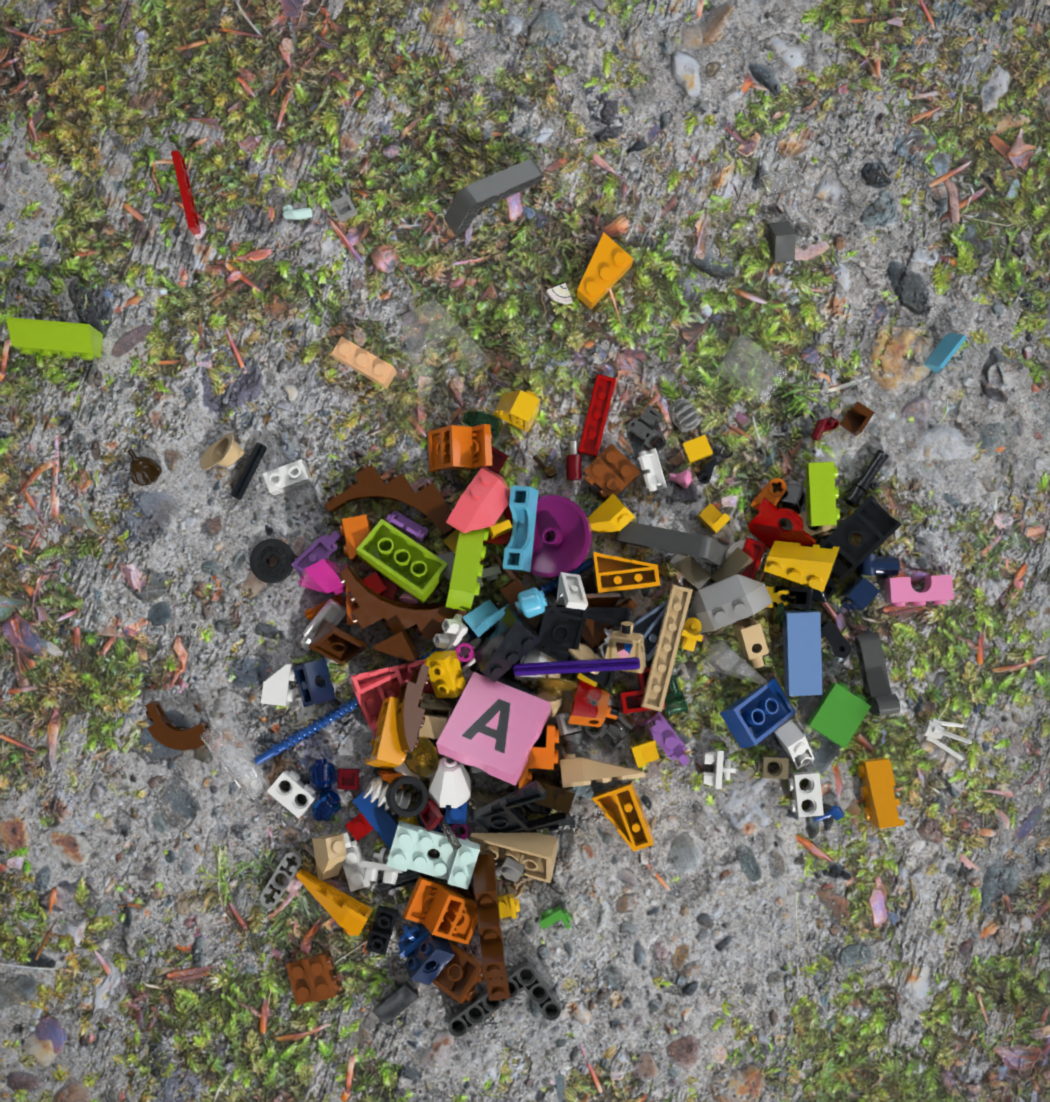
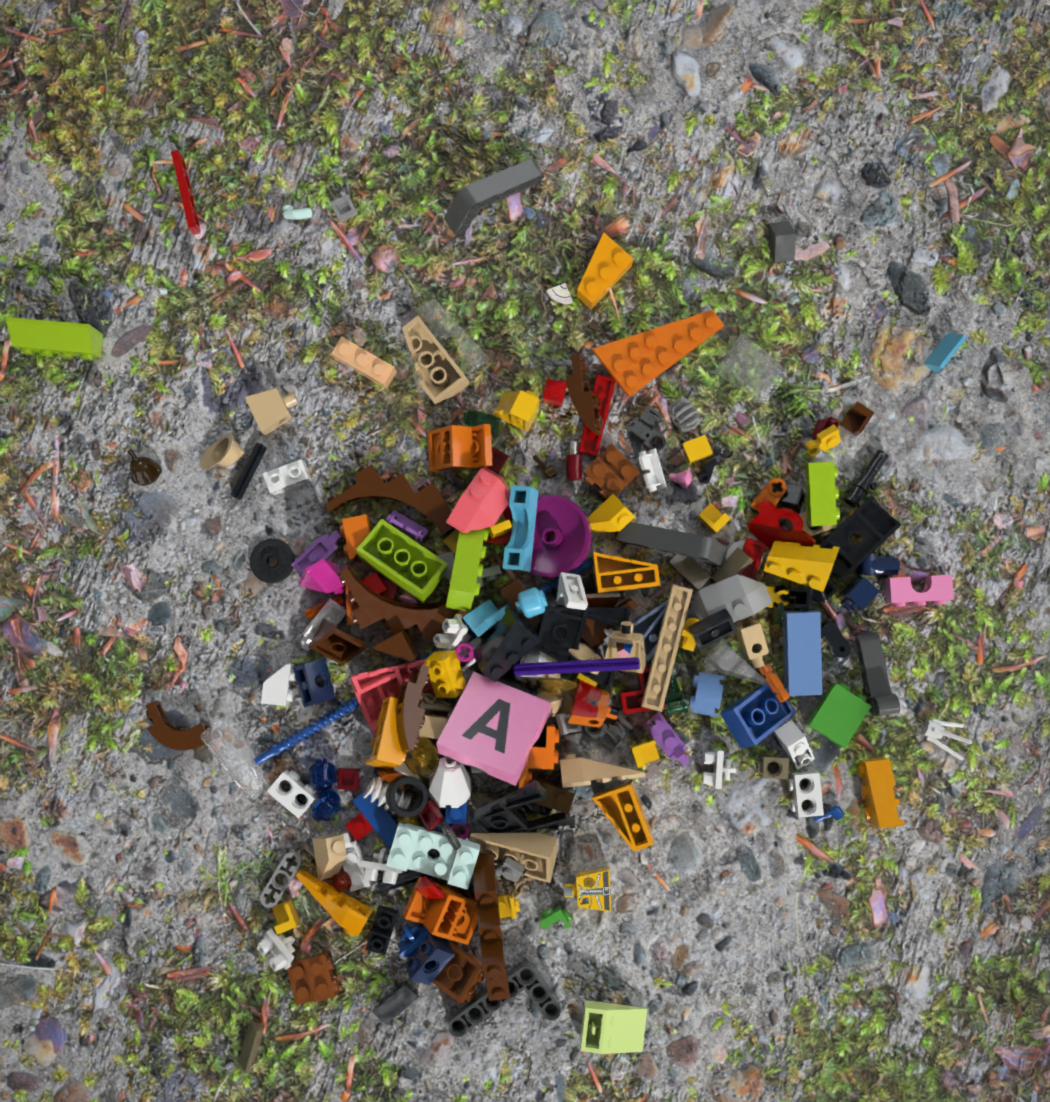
(251, 1045): none -> dark tan slope
(271, 409): none -> tan torso
(280, 947): none -> white hips
(286, 916): none -> yellow panel
(341, 881): none -> clear red bush
(429, 889): none -> red slope
(435, 368): none -> tan wedge
(554, 392): none -> red brick
(583, 399): none -> reddish brown slope
(591, 889): none -> torso
(612, 1028): none -> yellowish green slope
(646, 355): none -> orange wing
(707, 694): none -> medium blue brick
(712, 628): none -> black slope
(774, 683): none -> orange axle
(825, 440): none -> yellow plate

